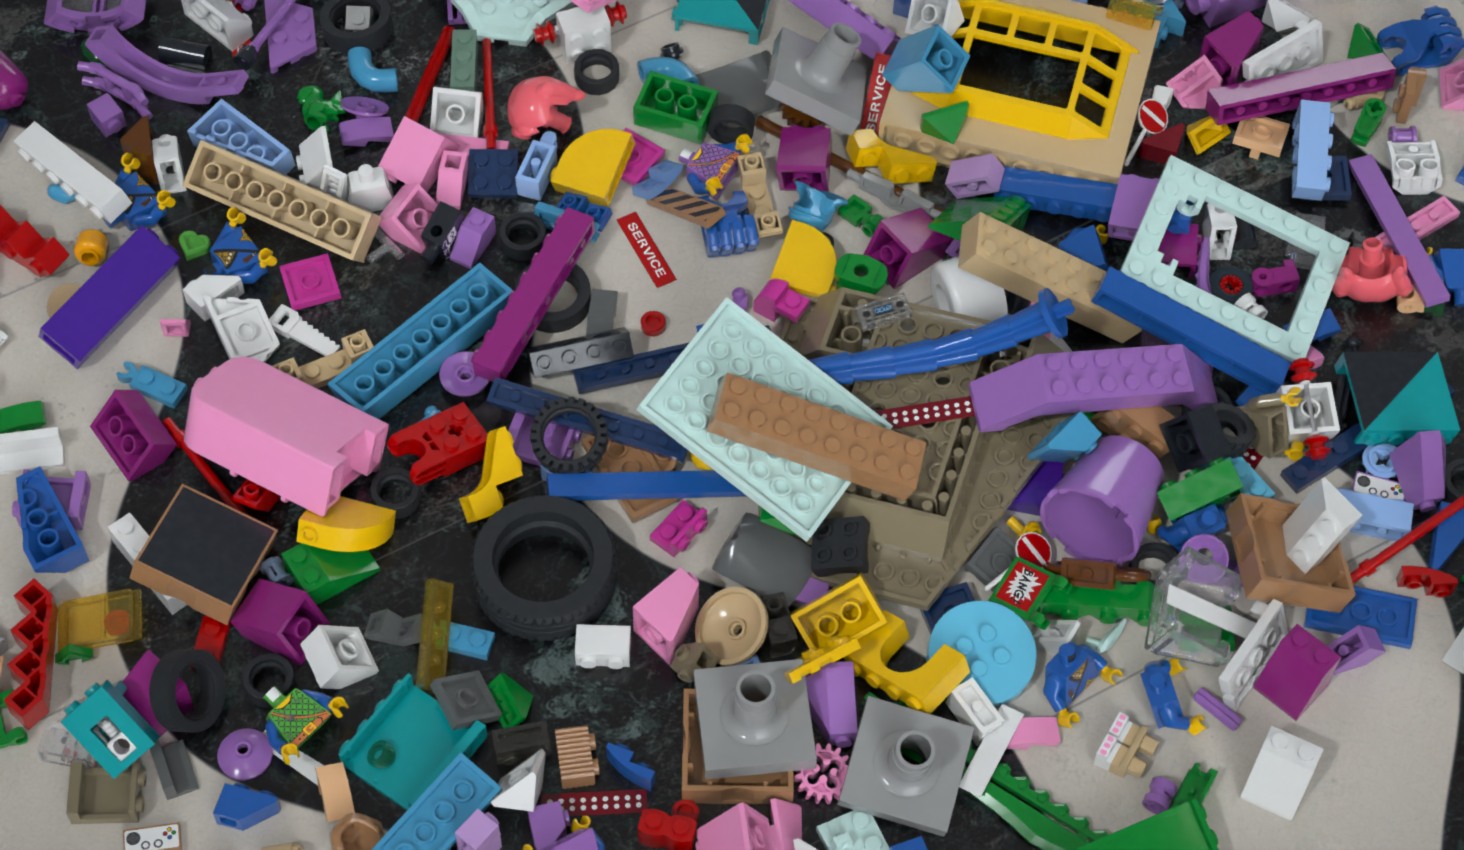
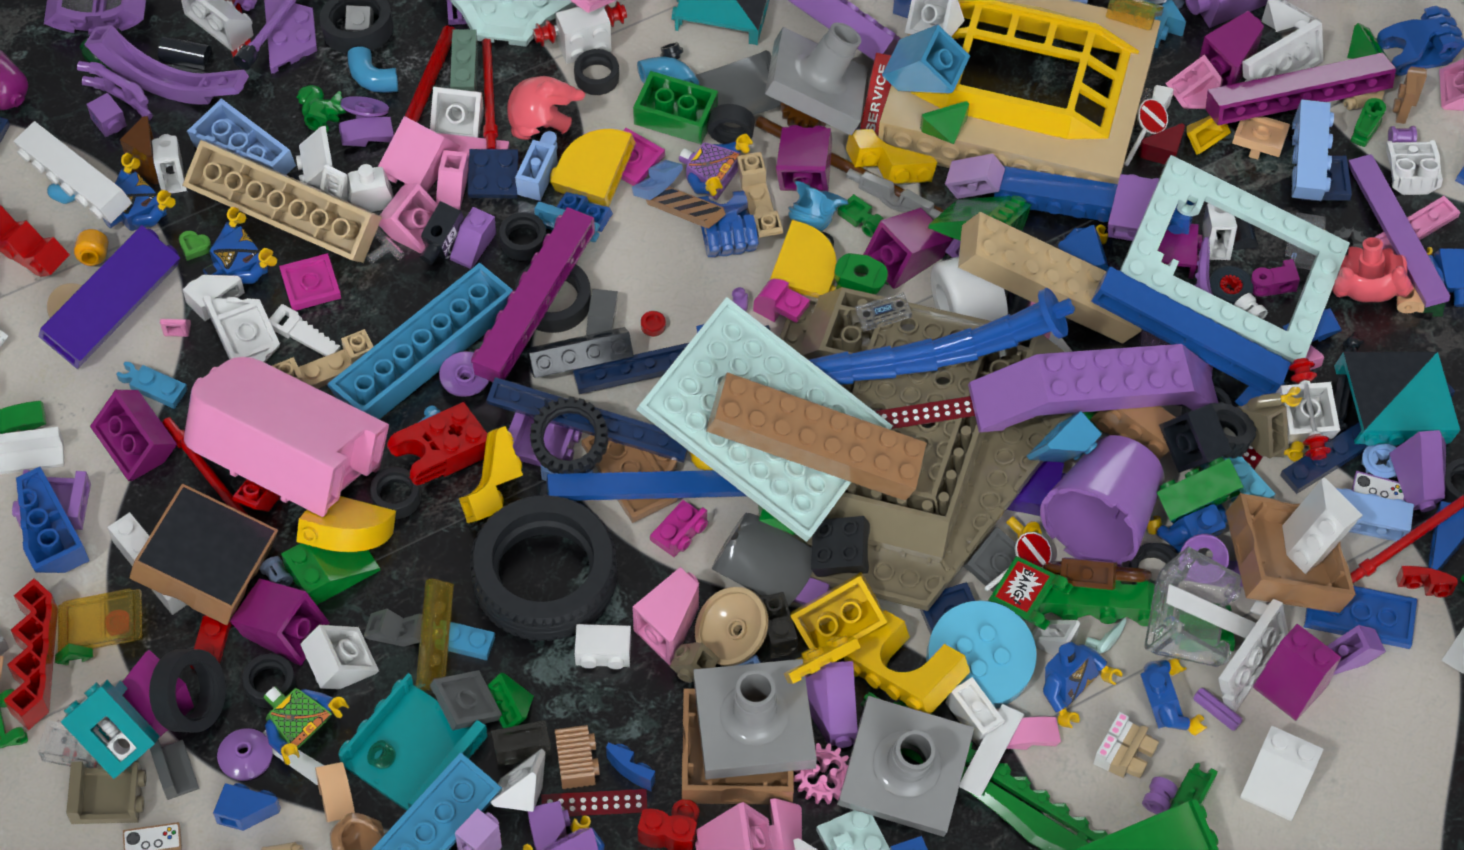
(646, 249): red sticker -> none

